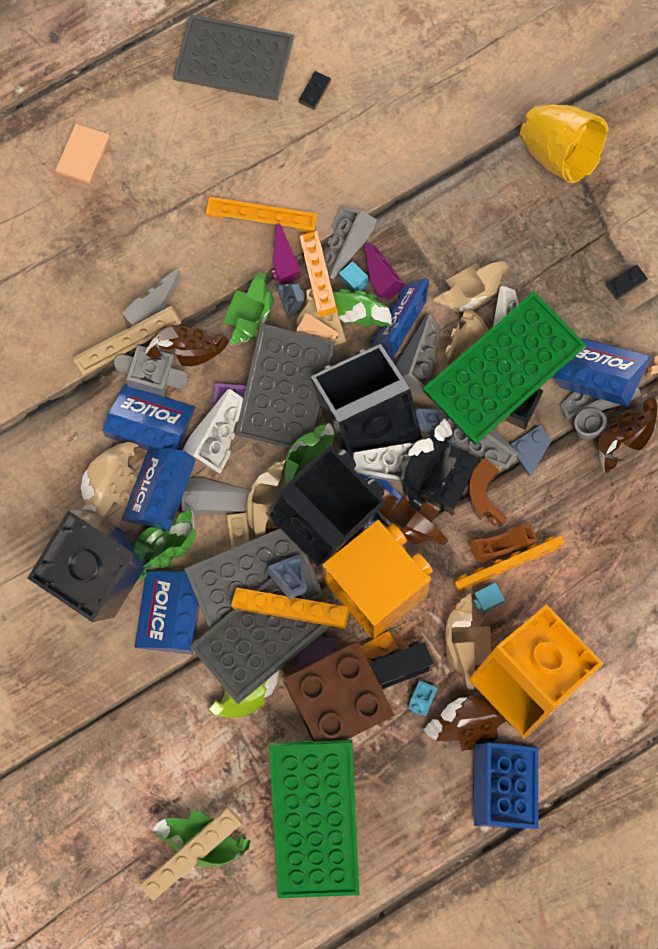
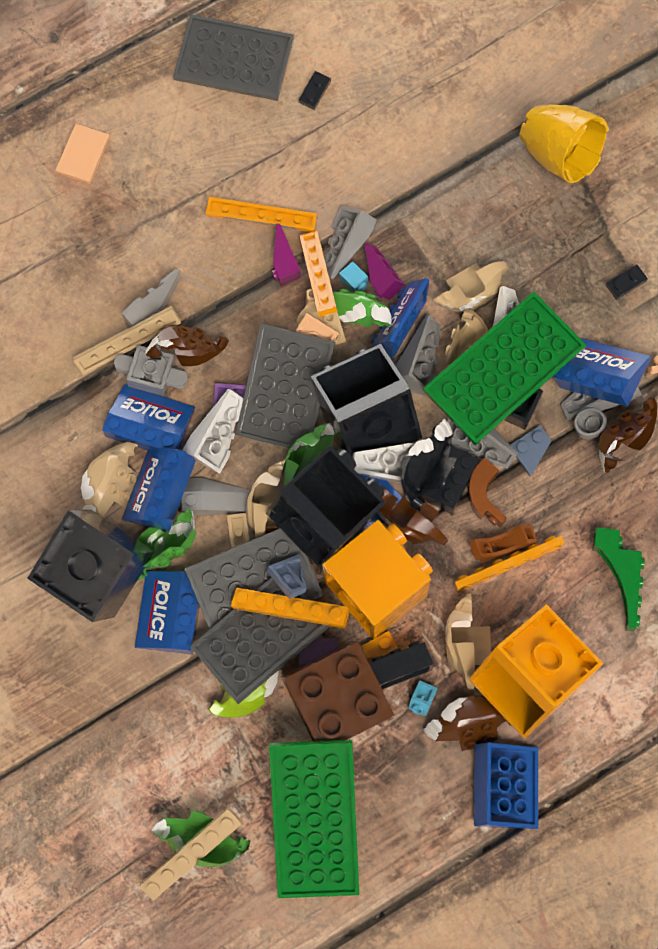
(250, 310): bright green animal -> none
(291, 298): sand blue wing -> none
(429, 418): sand blue wing -> none
(488, 598): medium azure brick -> none
(626, 569): none -> green arch

